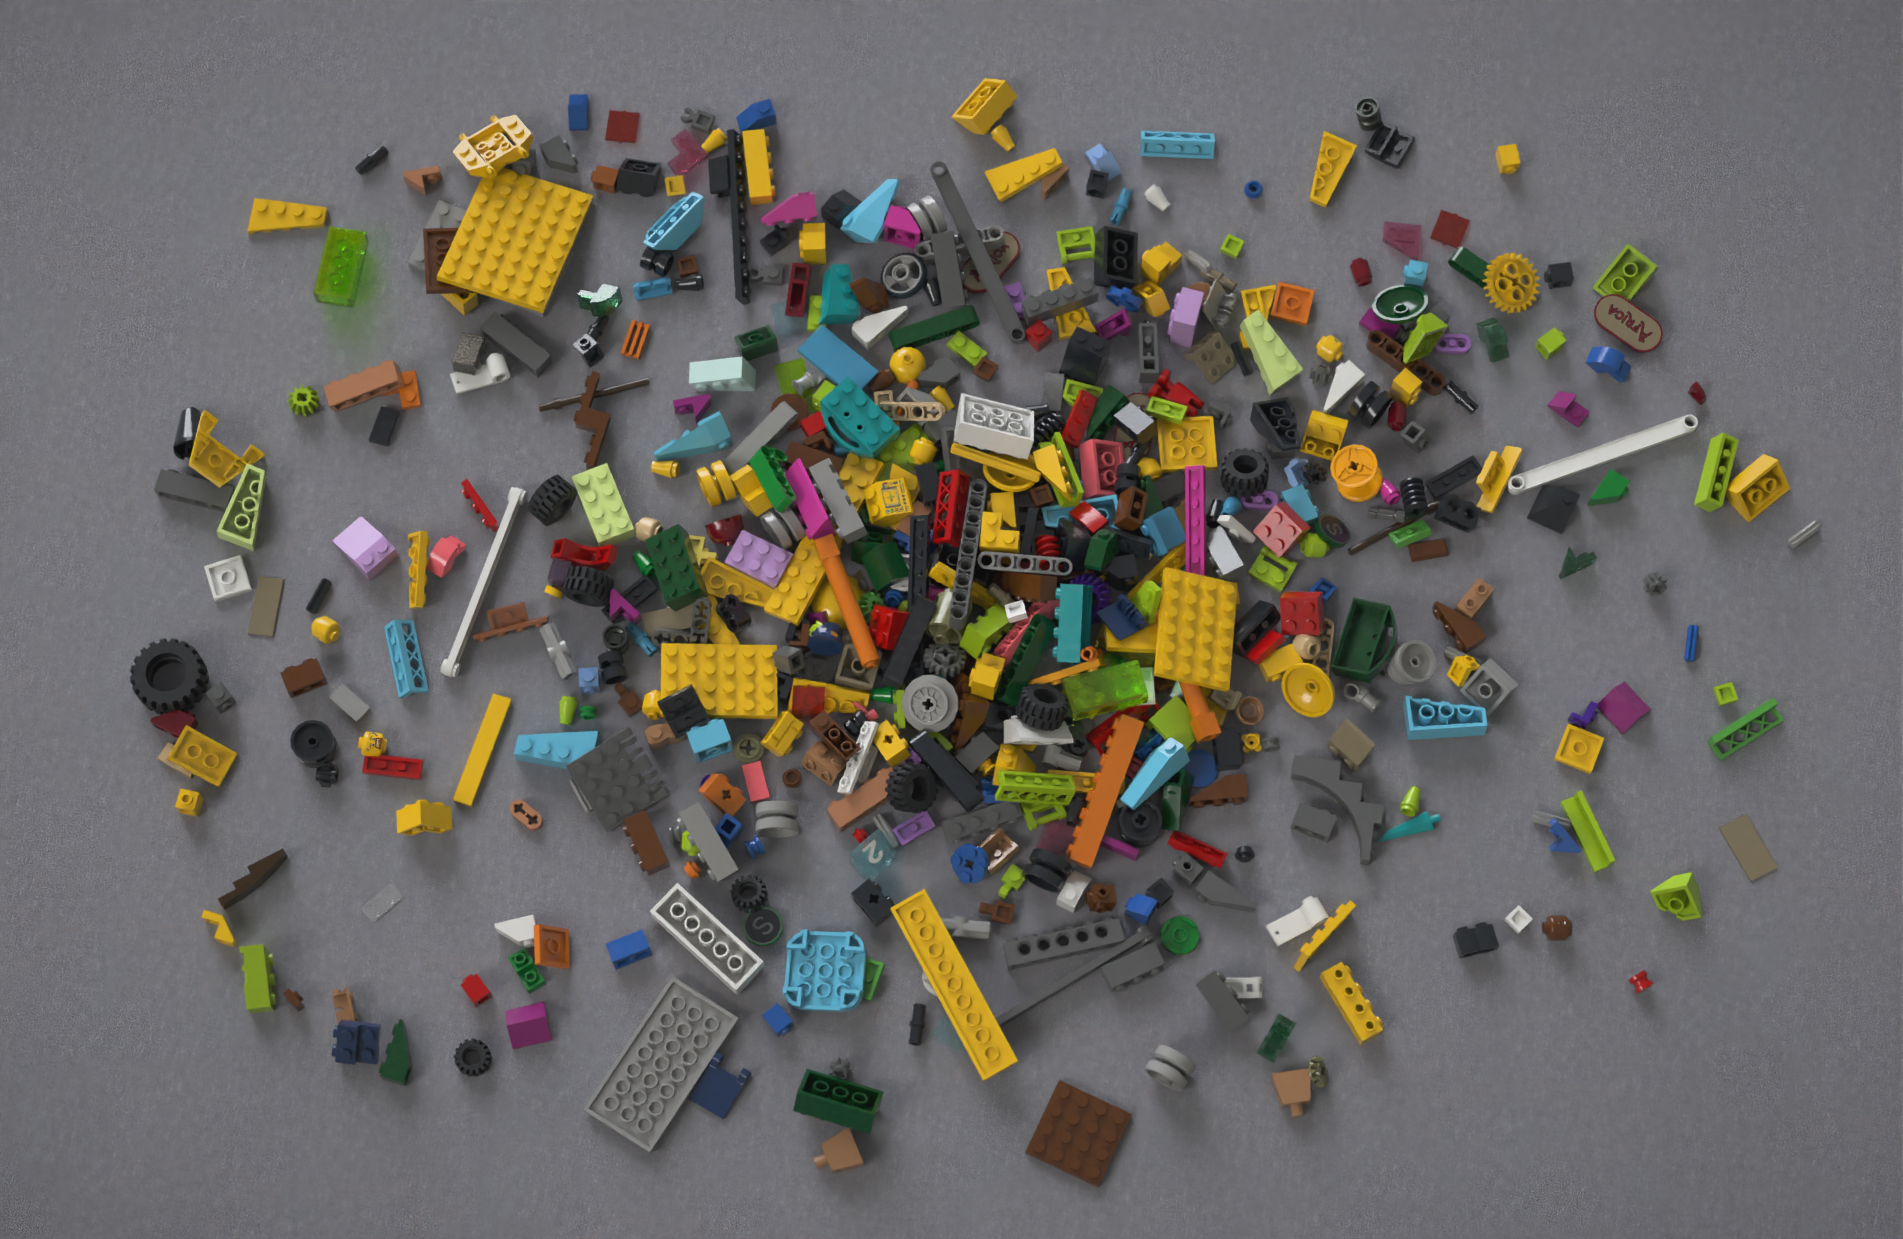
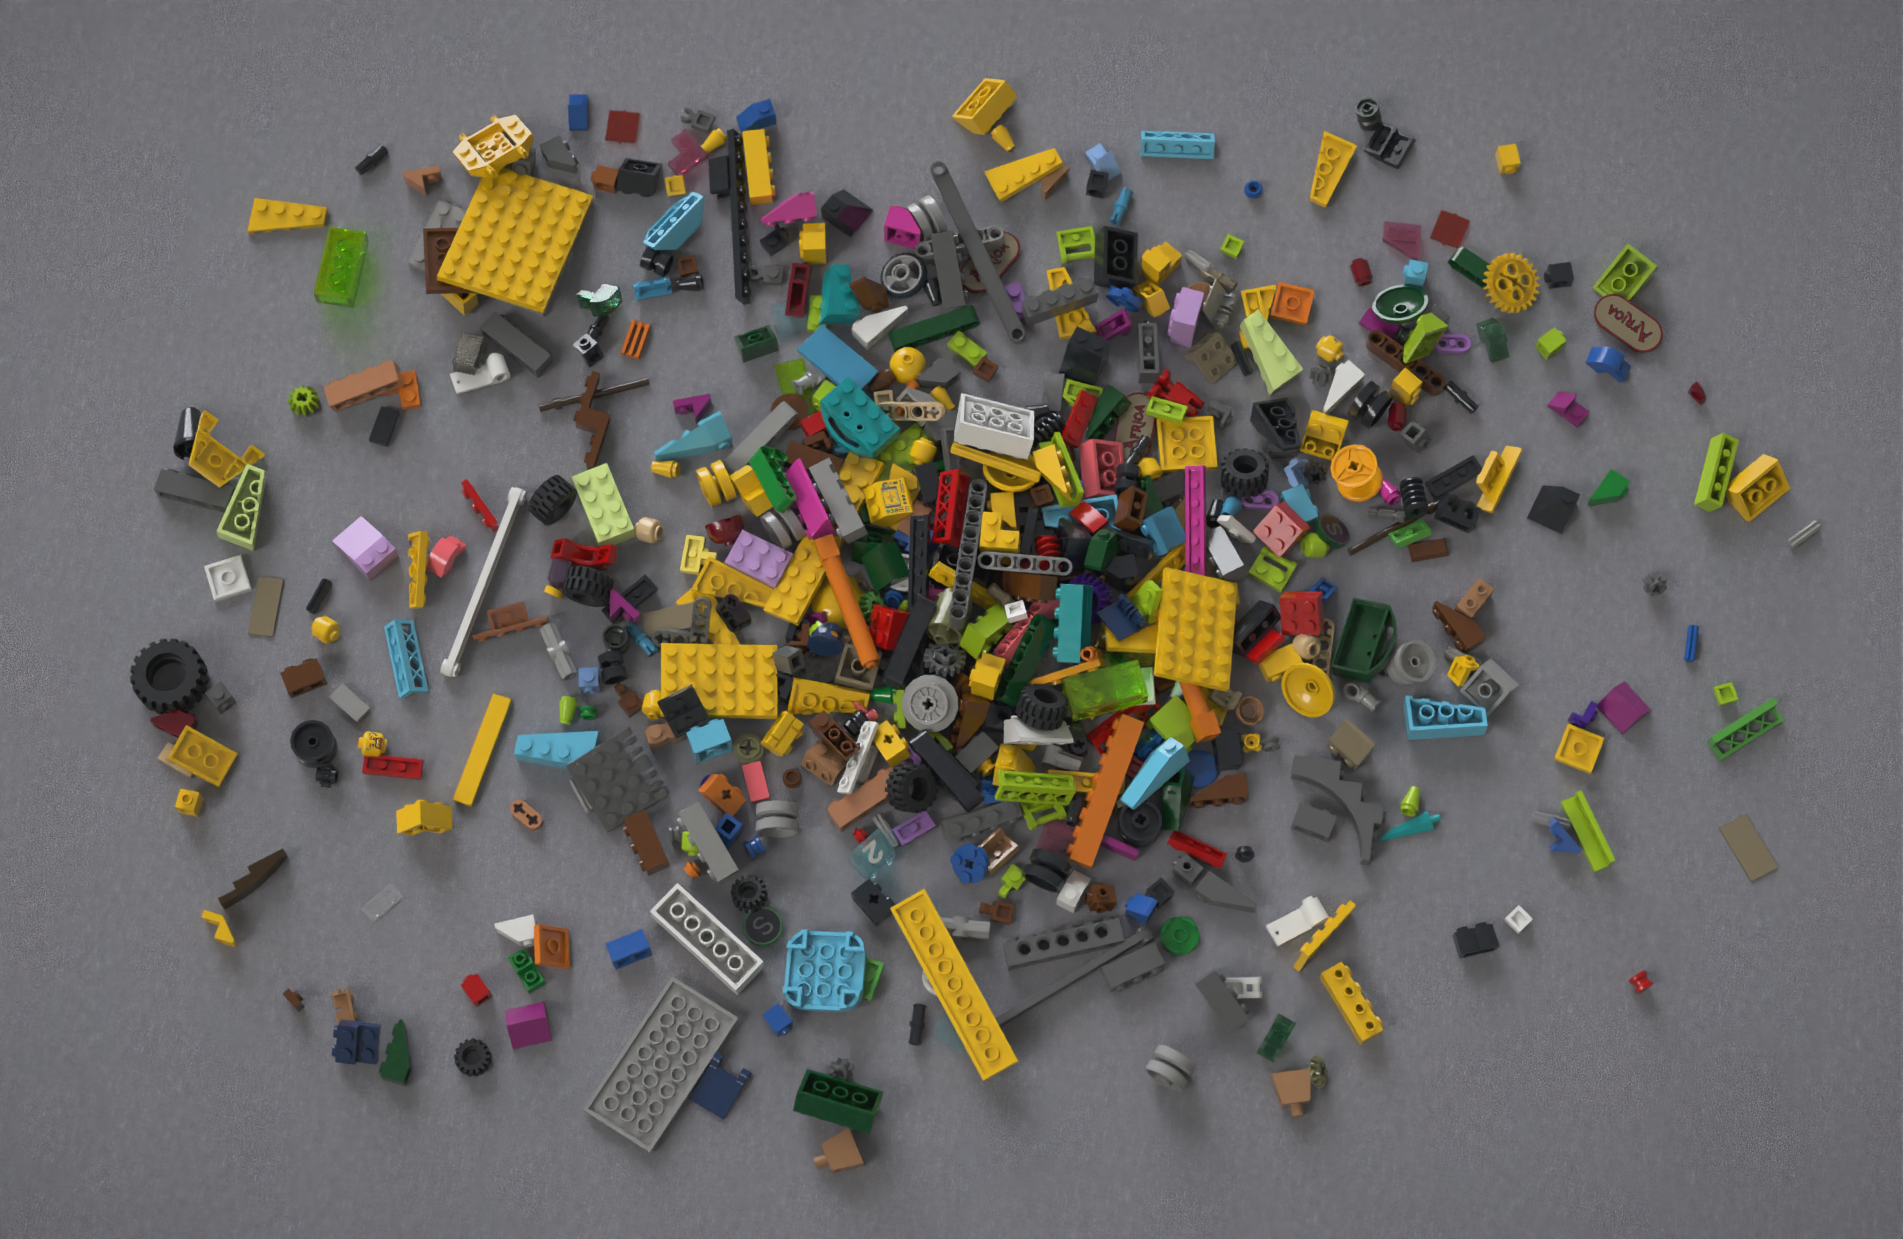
(258, 978): lime wedge -> none
(644, 564): green cone -> none
(676, 567): dark green brick -> none
(722, 375): light aqua wedge -> none
(807, 701): clear red piece -> none
(867, 219): medium azure wedge -> none
(1038, 335): red brick -> none
(1078, 1133): reddish brown plate -> none
(1136, 423): brick -> none
(1157, 198): white cone -> none
(1557, 928): reddish brown head -> none
(1572, 564): clear green slope -> none
(1602, 454): white piece -> none
(1680, 896): lime slope -> none

